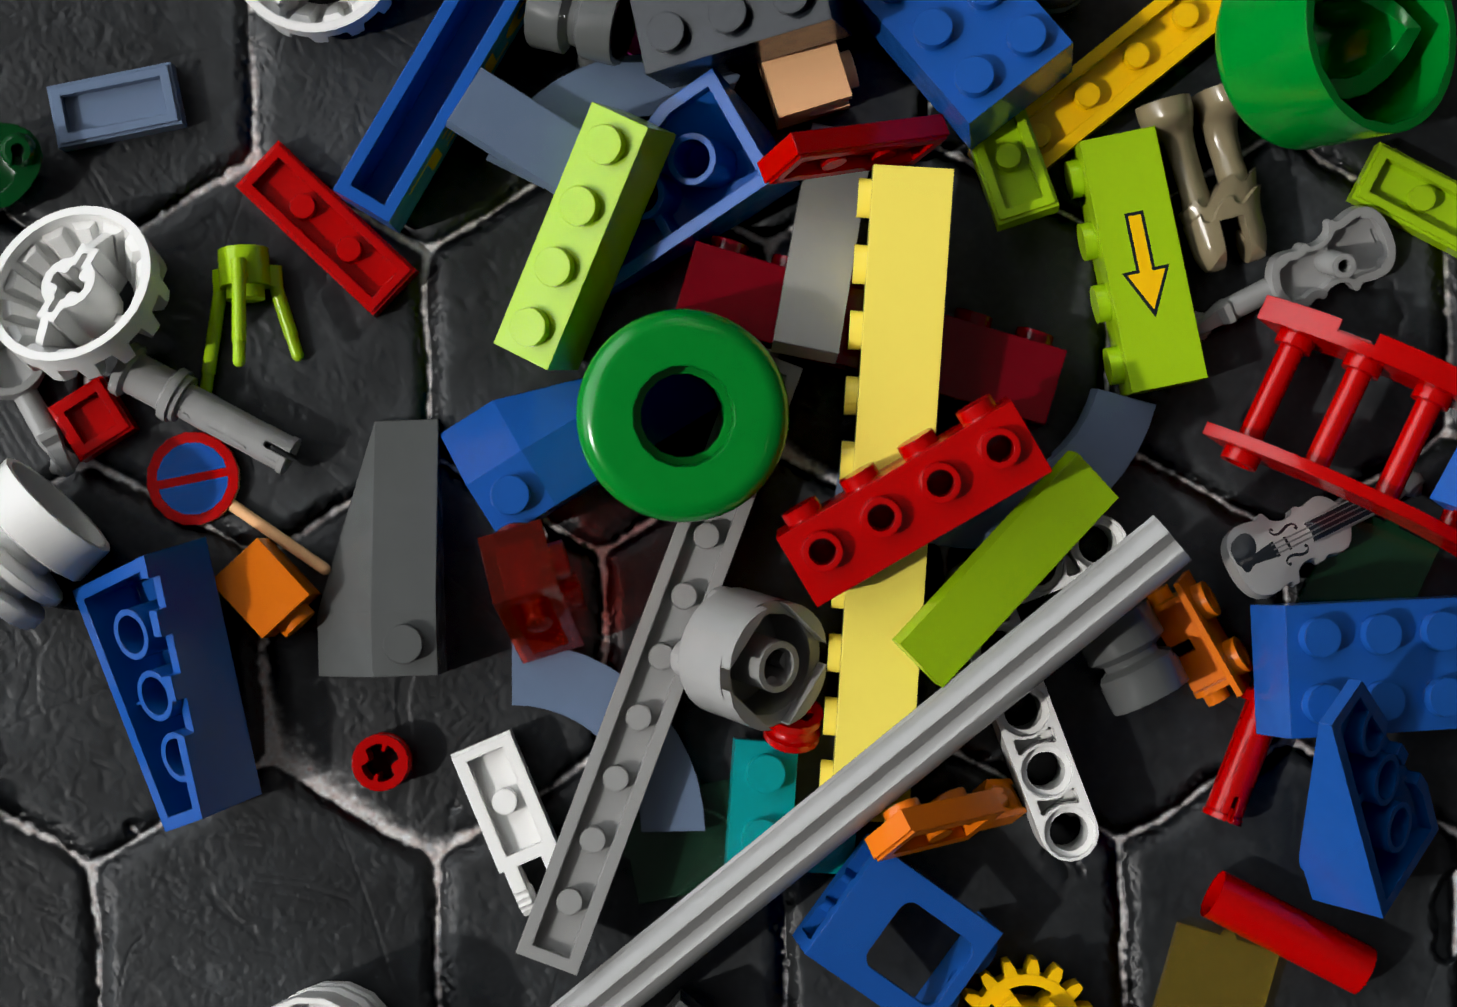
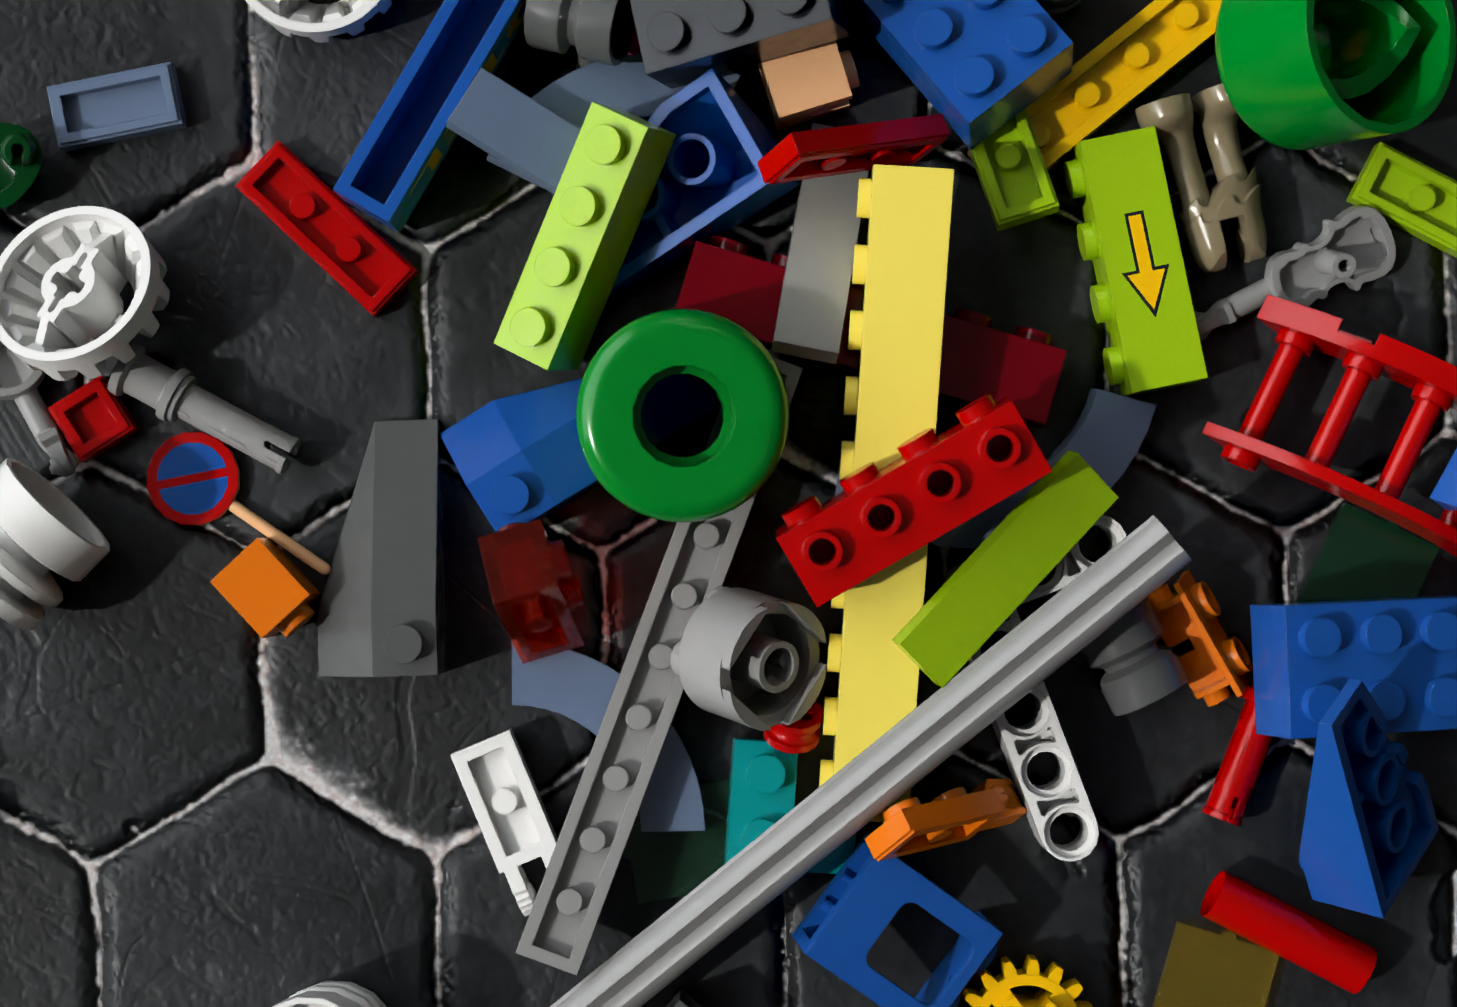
(173, 680): blue wedge -> none
(242, 279): lime plant -> none
(363, 755): red bush -> none
(1269, 553): light grey piece -> none

